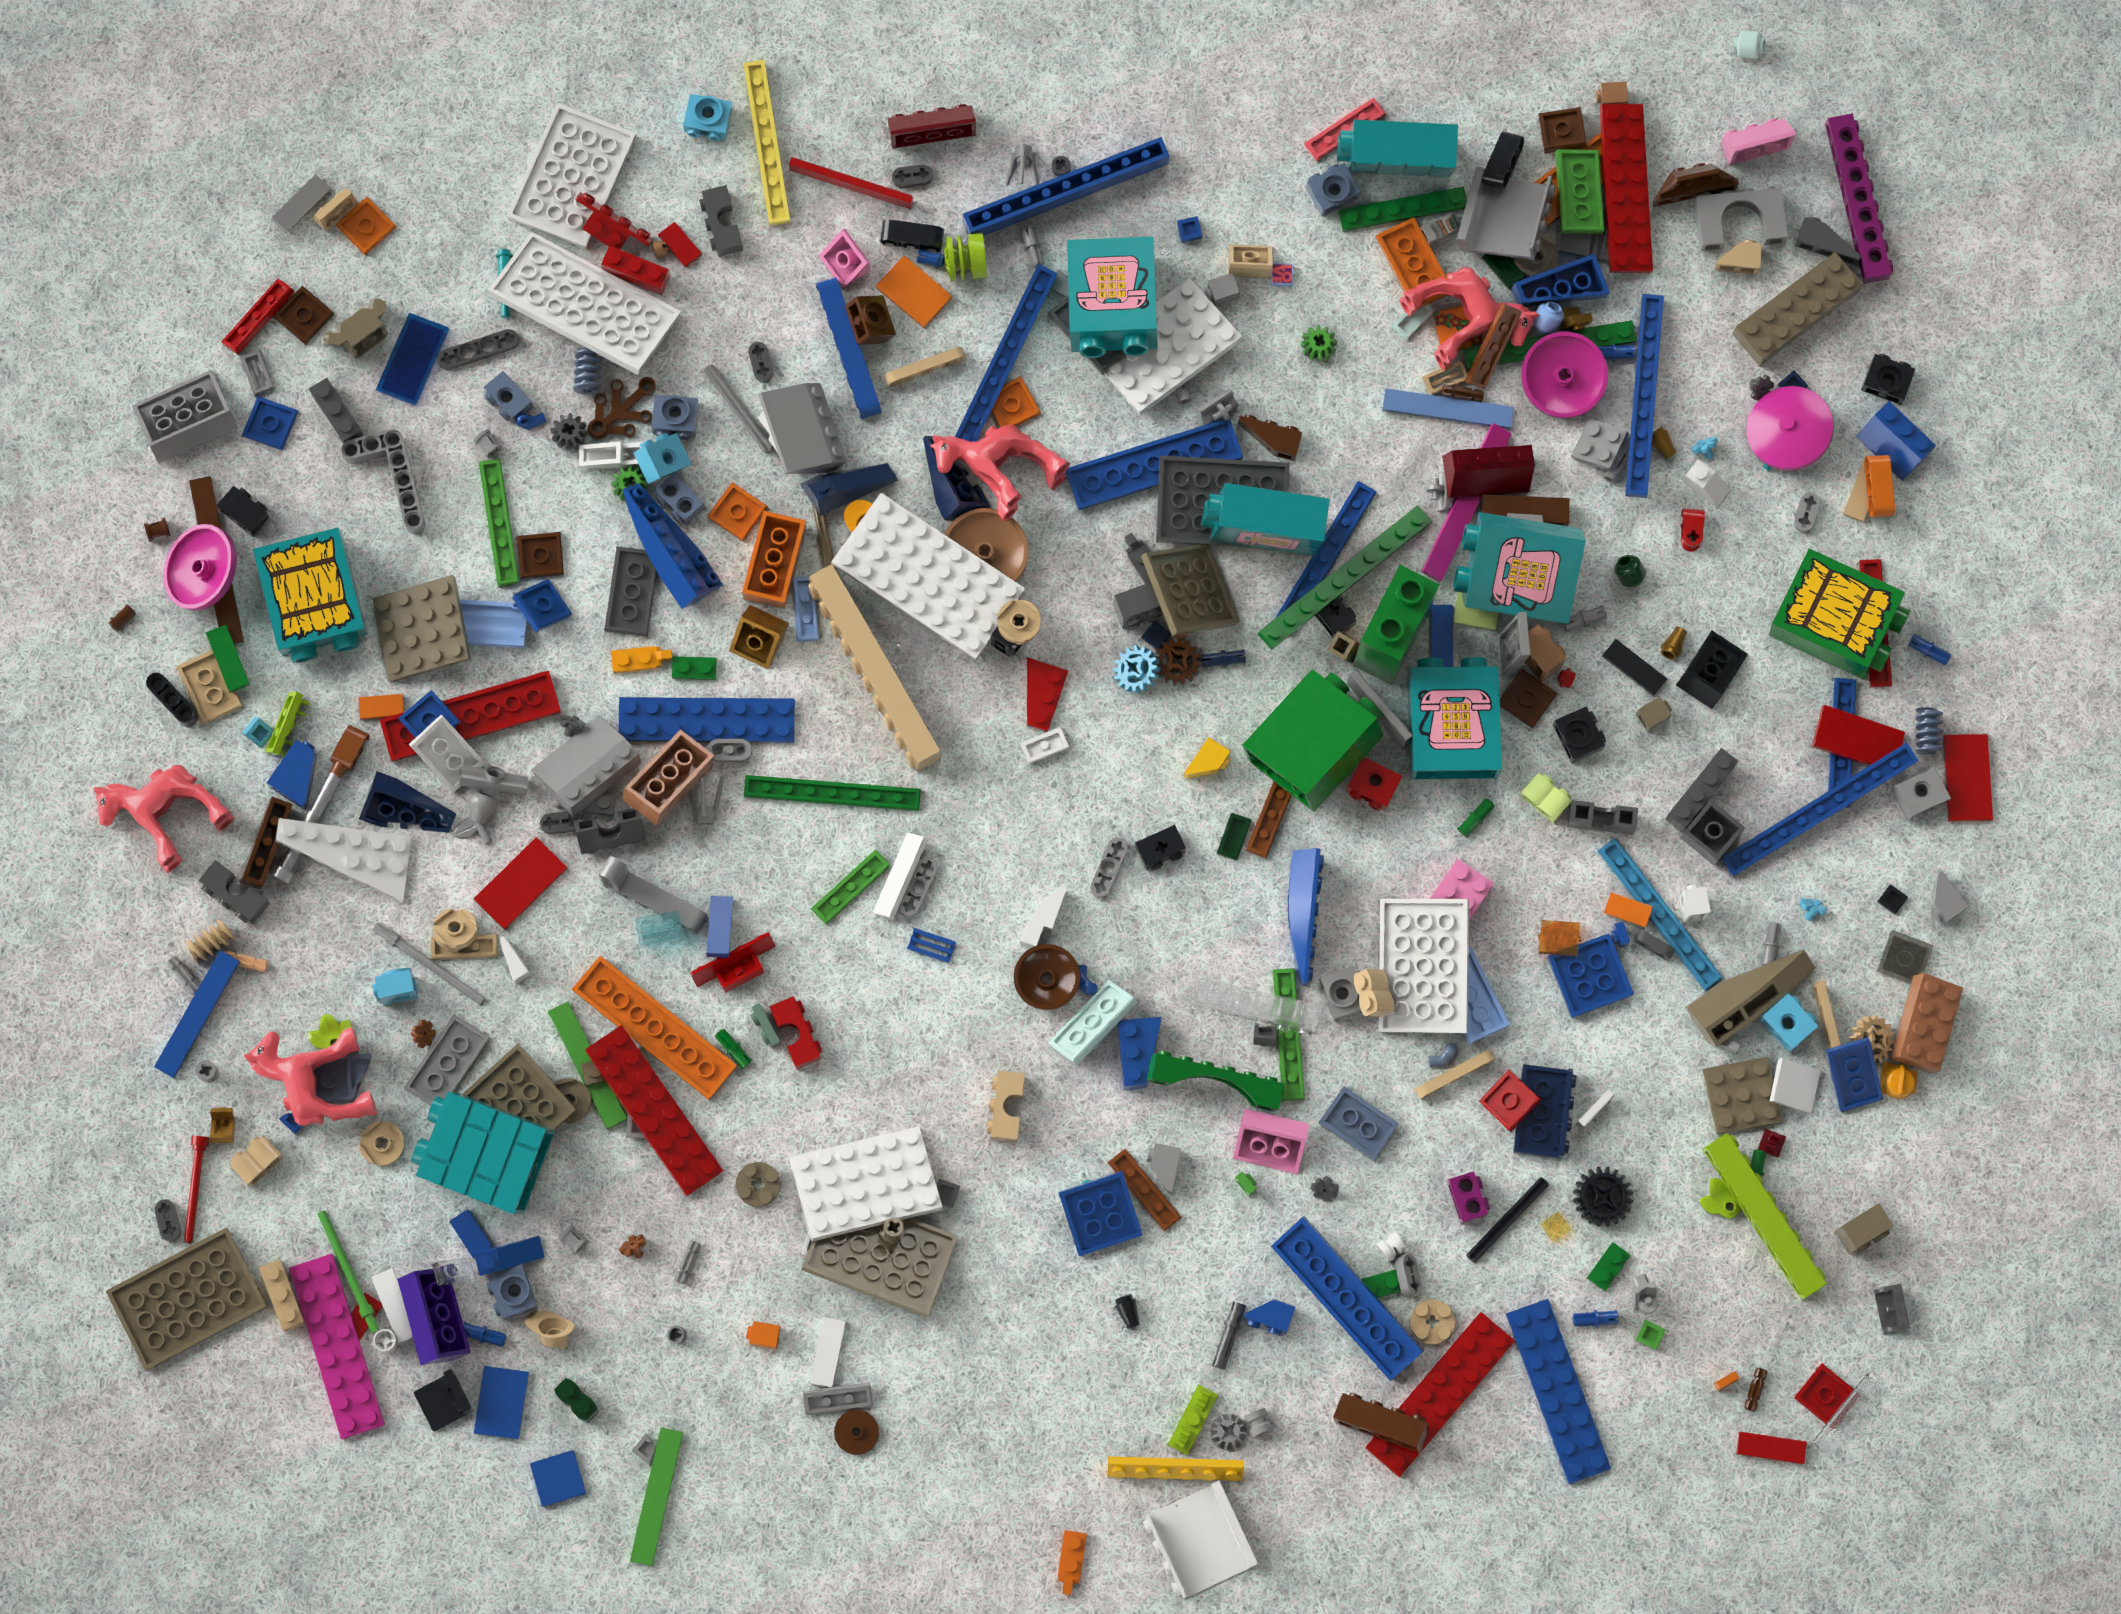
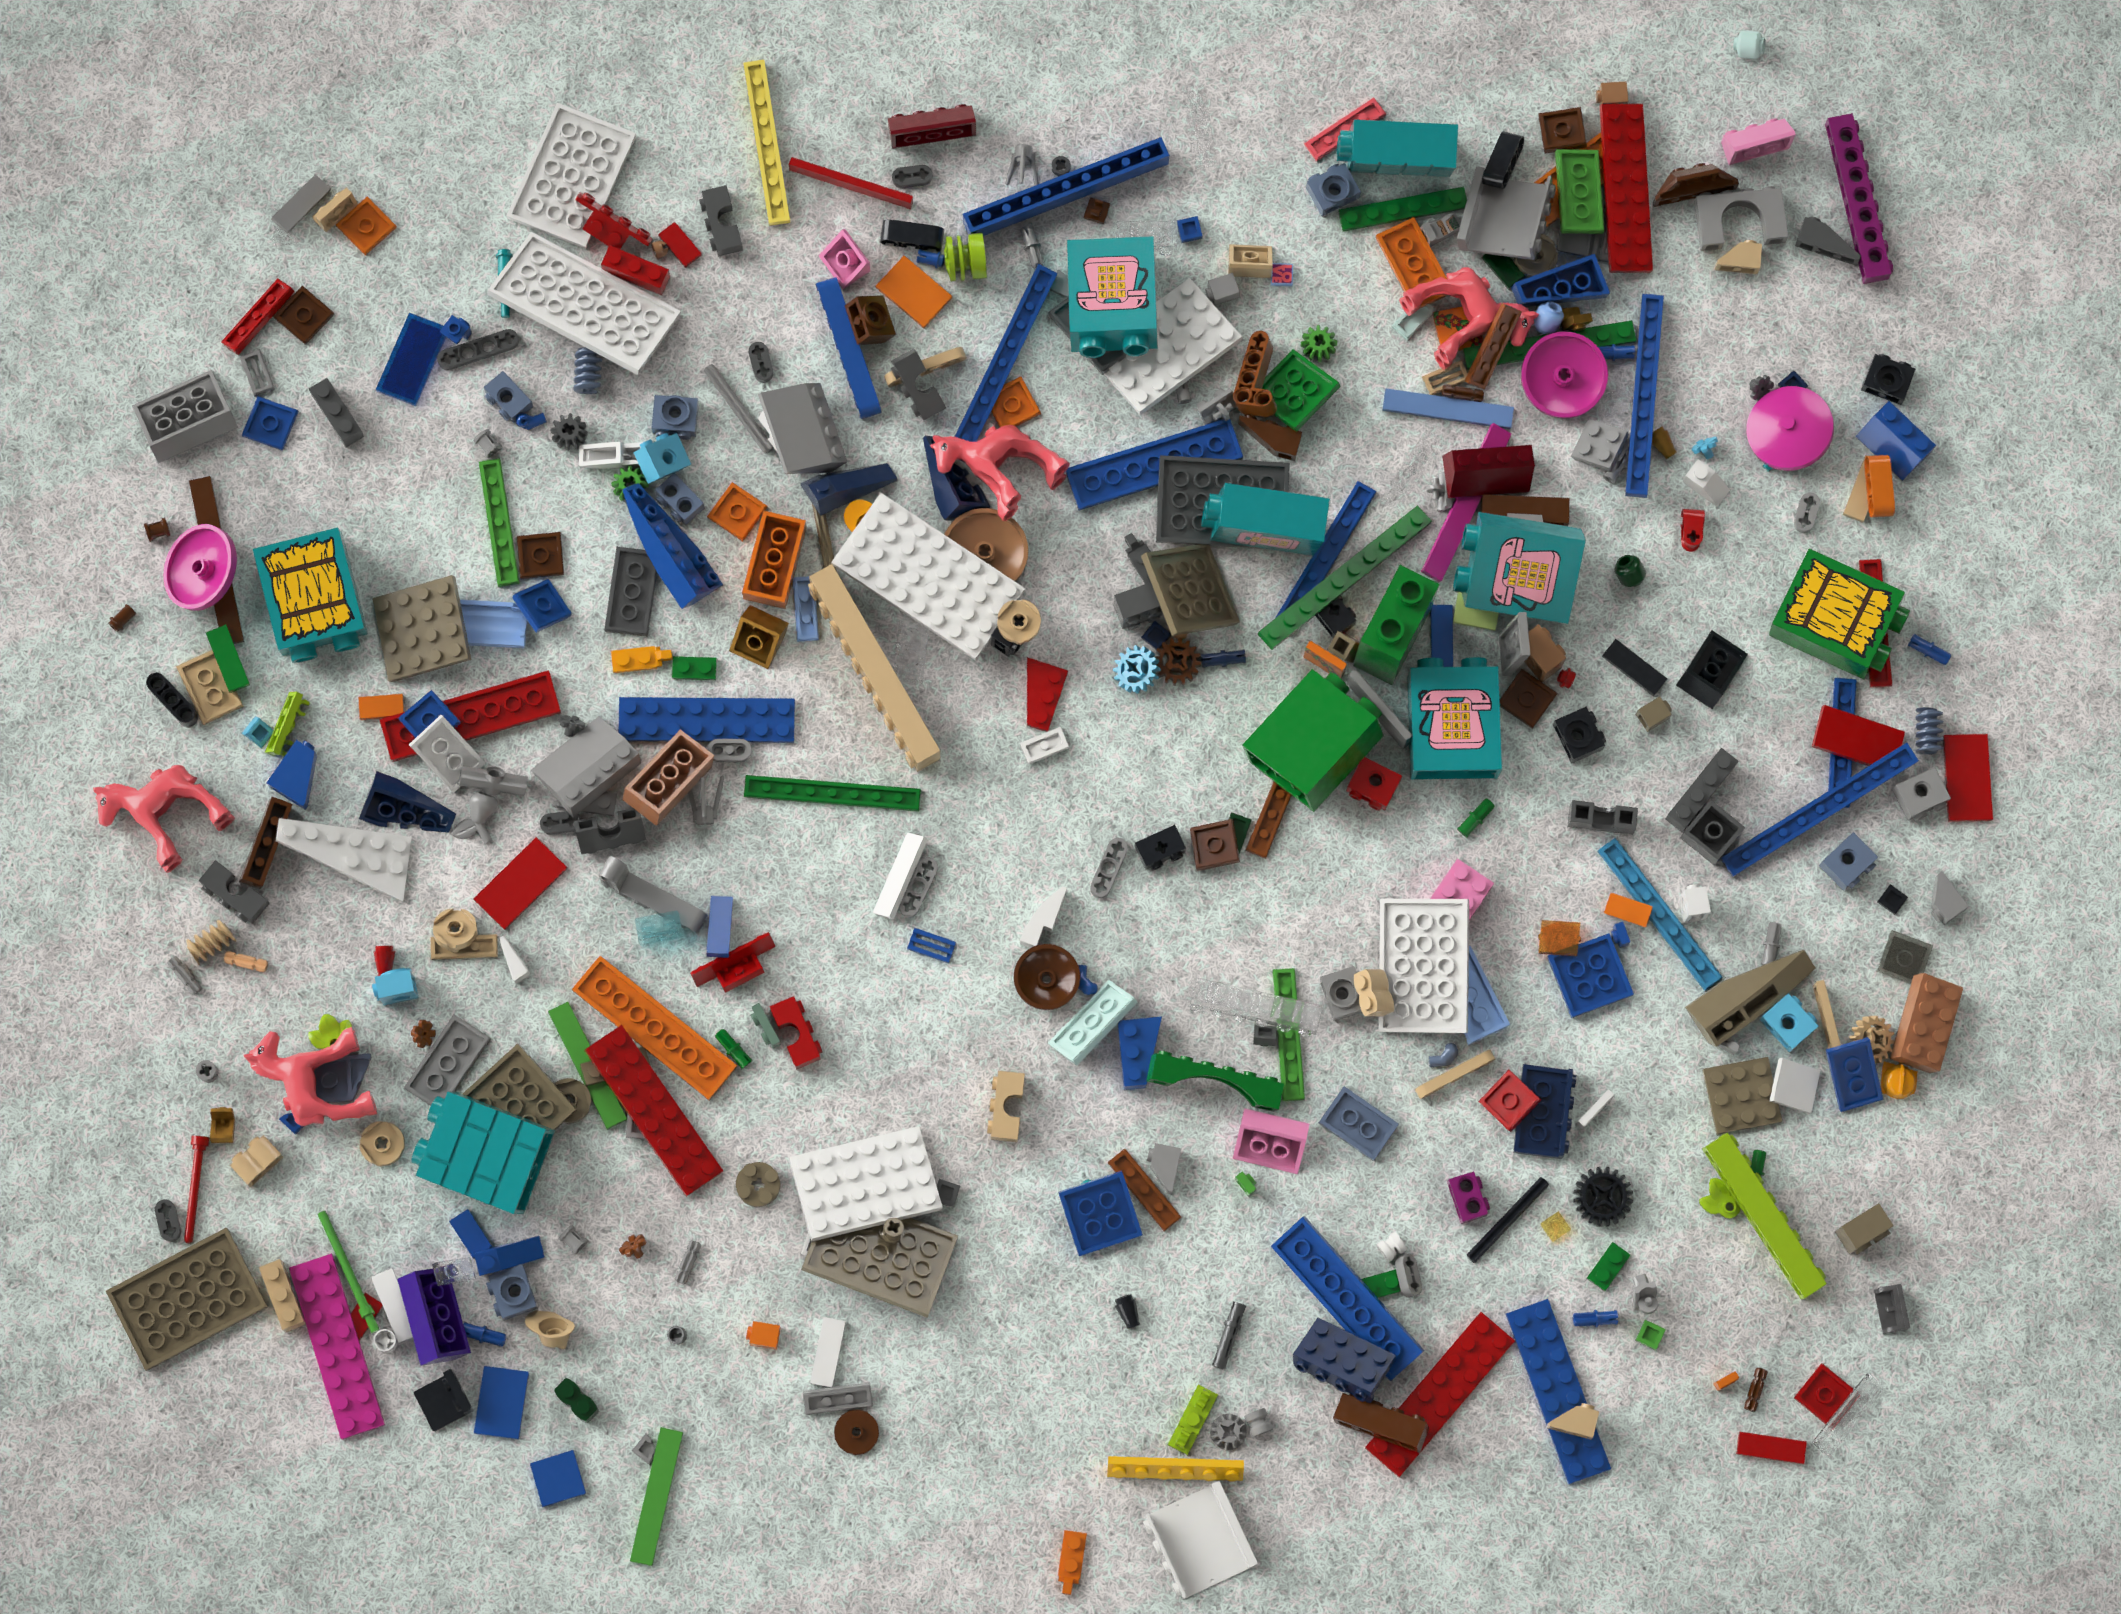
(197, 1014): blue tile -> none
(243, 510): black brick -> none
(344, 757): piece -> none
(360, 330): dark tan slope -> none
(384, 958): none -> red cone
(394, 940): light grey bar -> none
(398, 472): light grey beam -> none
(456, 329): none -> blue bracket
(619, 411): reddish brown plant -> none
(714, 127): medium azure brick -> none
(850, 887): bright green tile -> none
(925, 402): none -> dark grey arch
(1097, 210): none -> reddish brown tile
(1208, 760): yellow slope -> none
(1214, 845): none -> reddish brown tile
(1260, 351): none -> dark orange beam
(1273, 1314): blue slope -> none
(1298, 389): none -> green plate
(1302, 907): wedge -> none
(1324, 659): none -> orange tile
(1325, 1188): dark grey plant -> none
(1343, 1360): none -> dark blue bracket
(1440, 1331): tan plate -> none
(1546, 798): yellowish green brick -> none
(1578, 1421): none -> tan slope
(1585, 617): light grey pin -> none
(1654, 945): dark grey beam -> none
(1673, 644): pearl gold cone -> none
(1771, 1143): dark red tile -> none
(1797, 309): dark tan brick -> none
(1812, 908): medium azure plant -> none
(1848, 874): none -> sand blue brick

